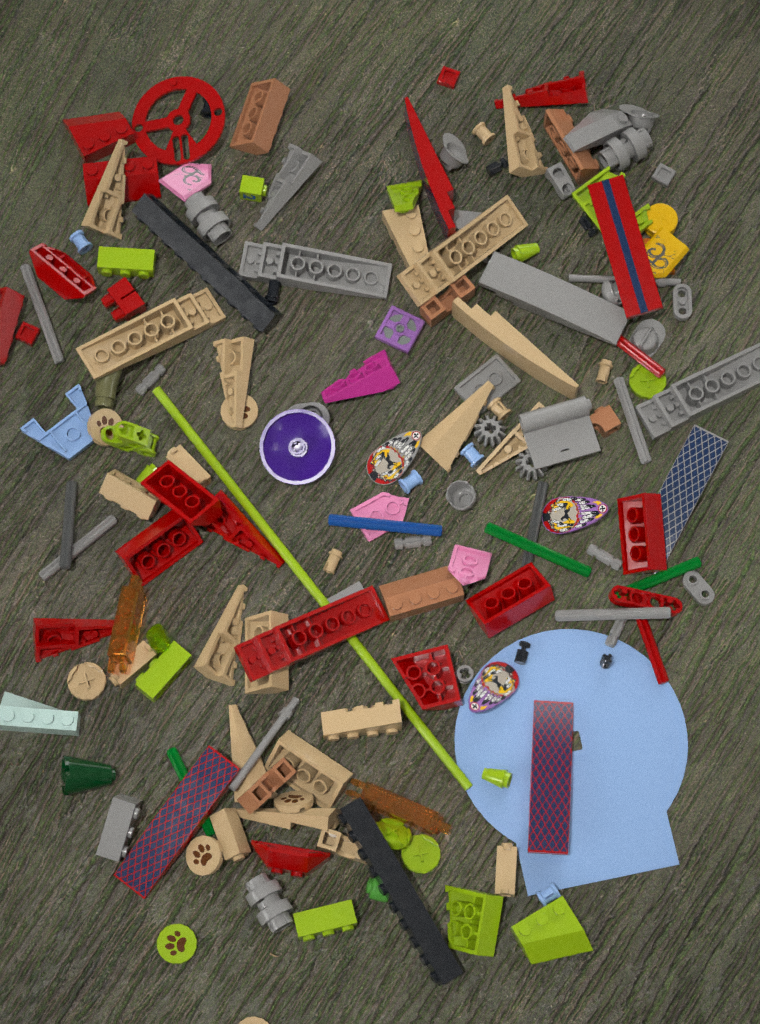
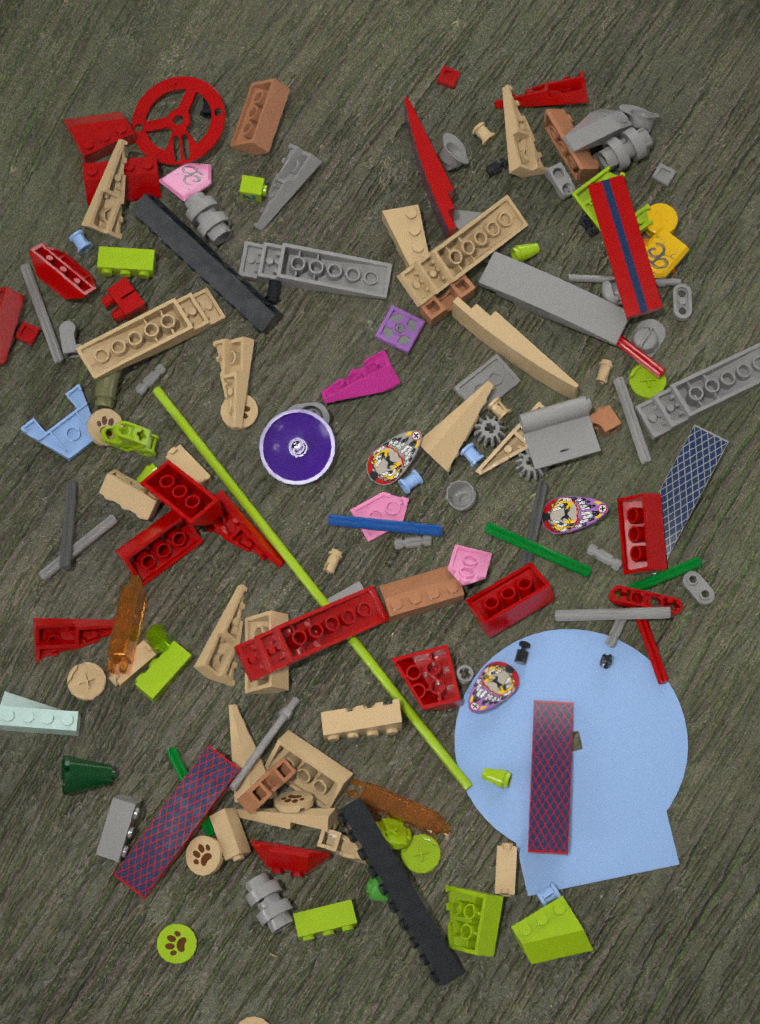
(68, 334): none -> light grey leg
(404, 195): lime wing -> none

